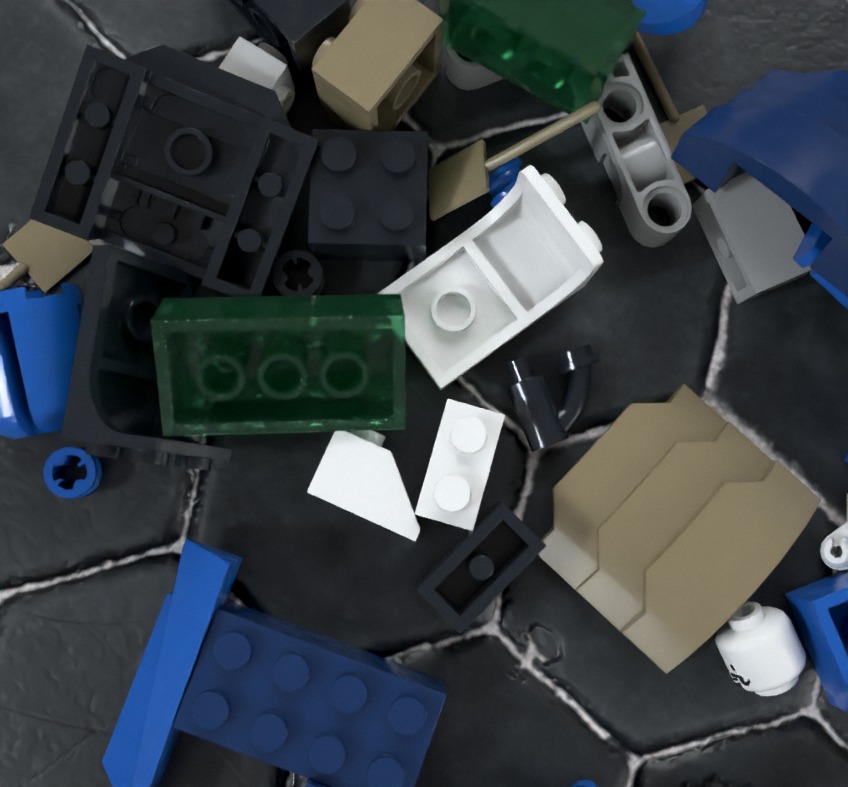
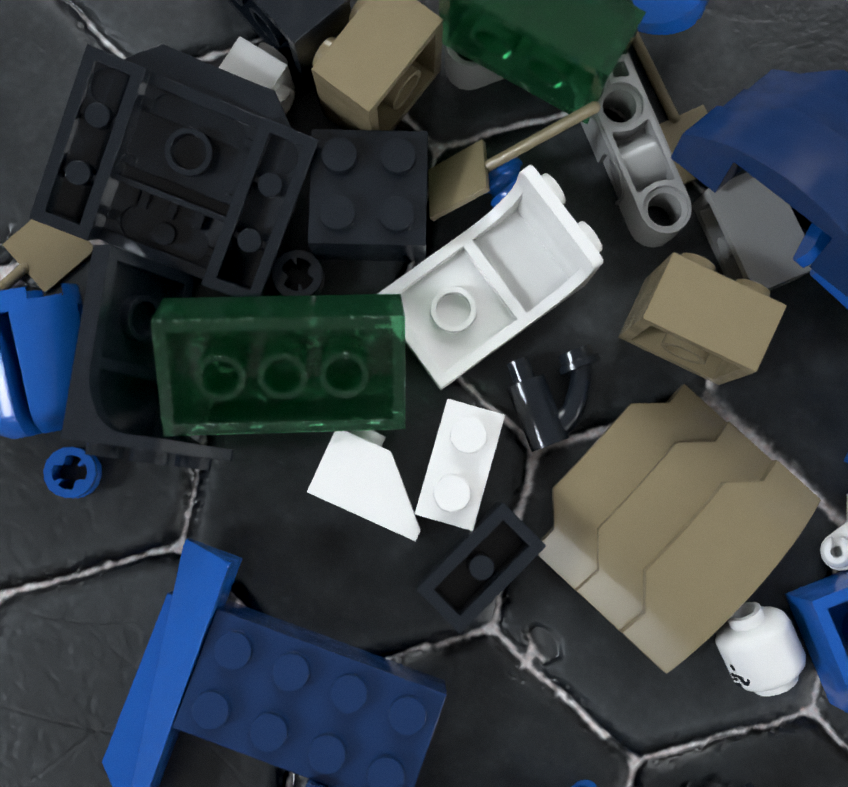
(703, 319): none -> dark tan brick

